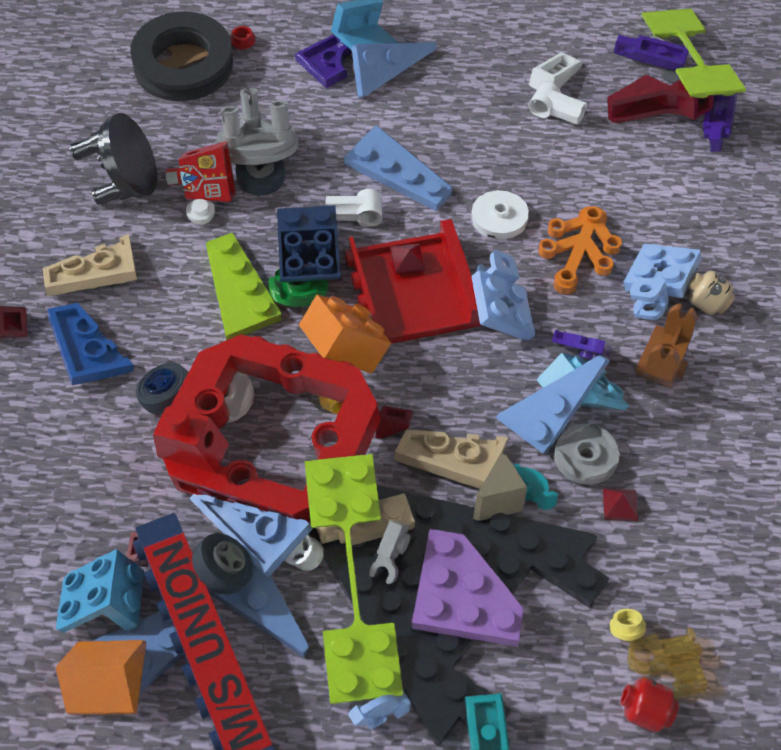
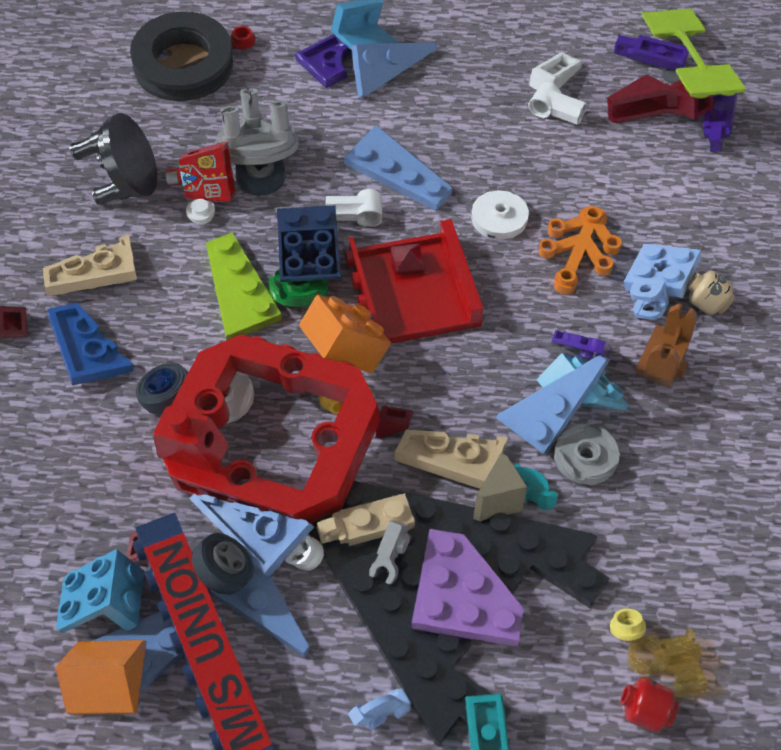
(363, 657): lime hinge -> none
(499, 300): light blue plate -> none
(620, 504): dark red slope -> none

